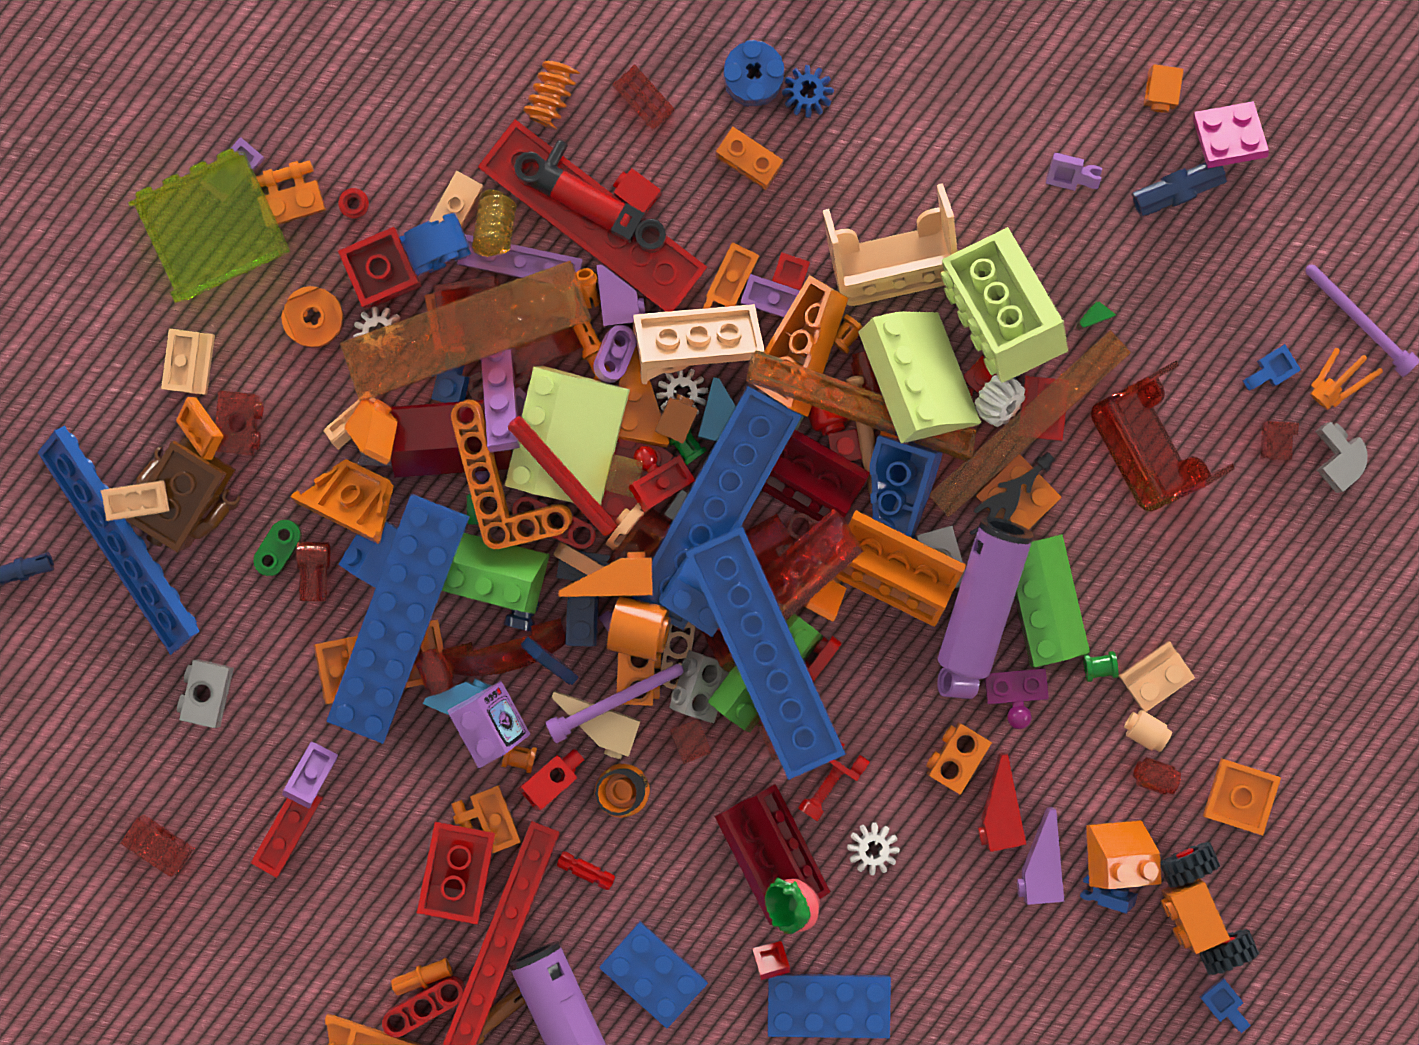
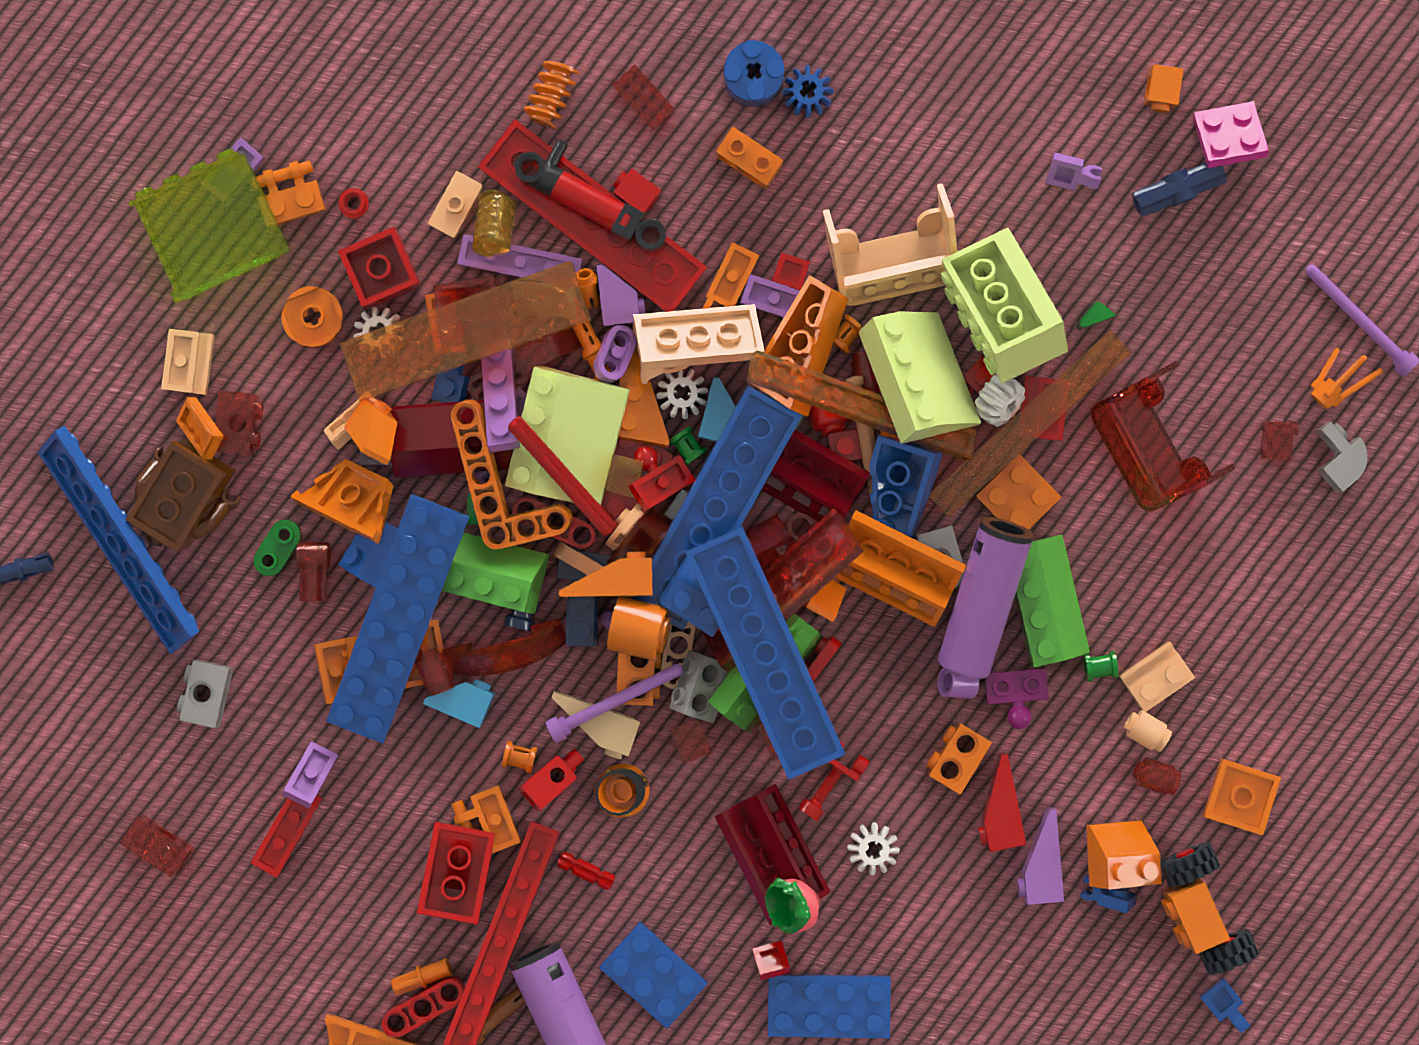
(135, 500): light nougat plate -> none
(435, 244): blue brick -> none
(489, 724): medium lavender slope -> none
(549, 661): dark blue tile -> none
(677, 418): dark orange brick -> none
(1010, 498): black piece -> none
(1274, 367): blue plate -> none

